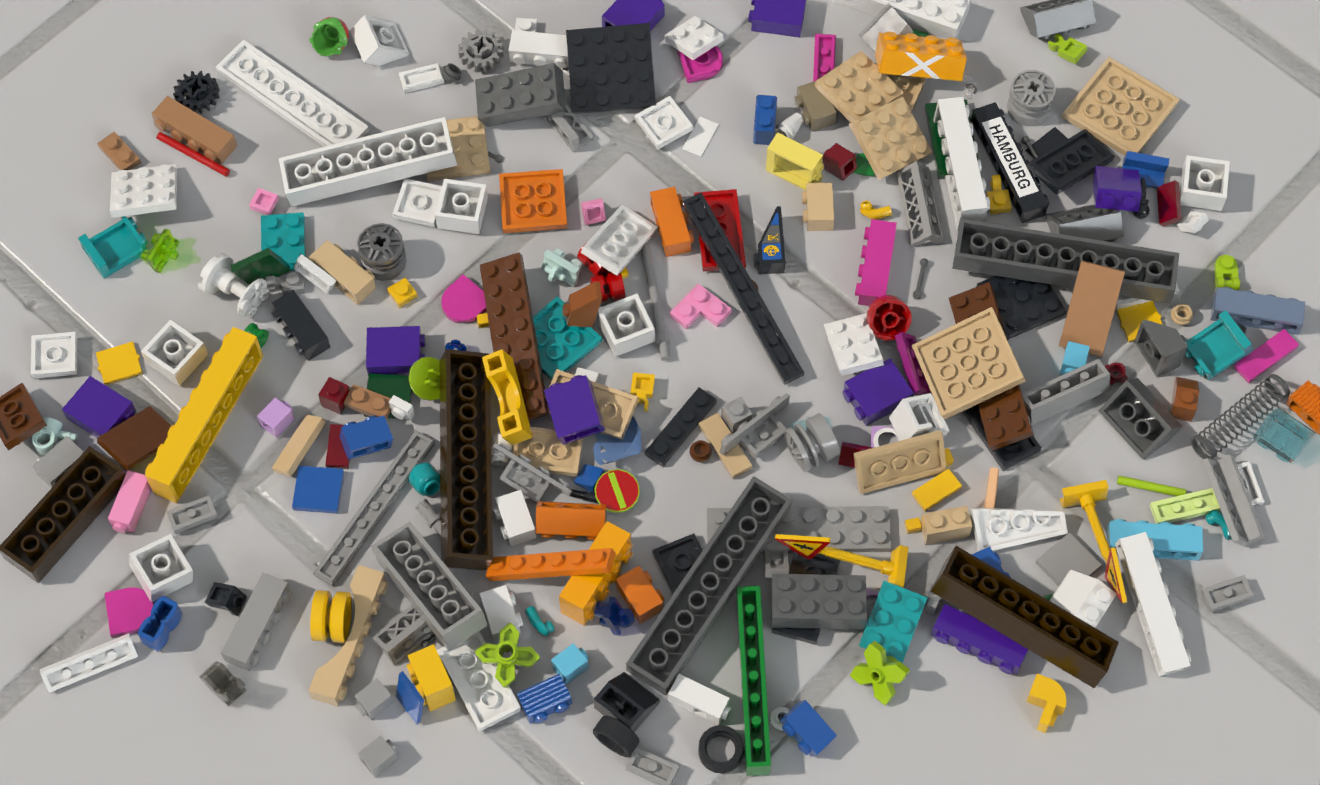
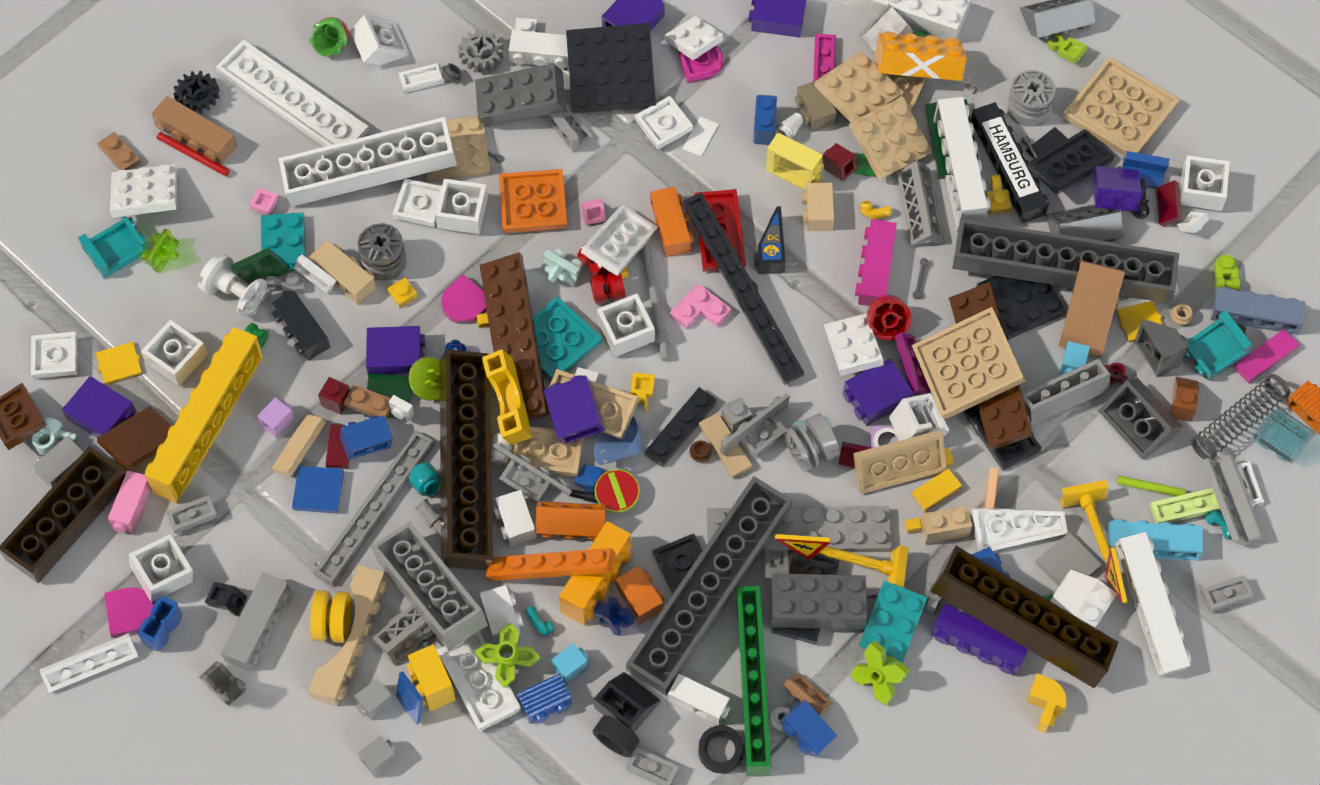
(583, 306): dark orange slope -> none
(805, 690): none -> medium nougat plate

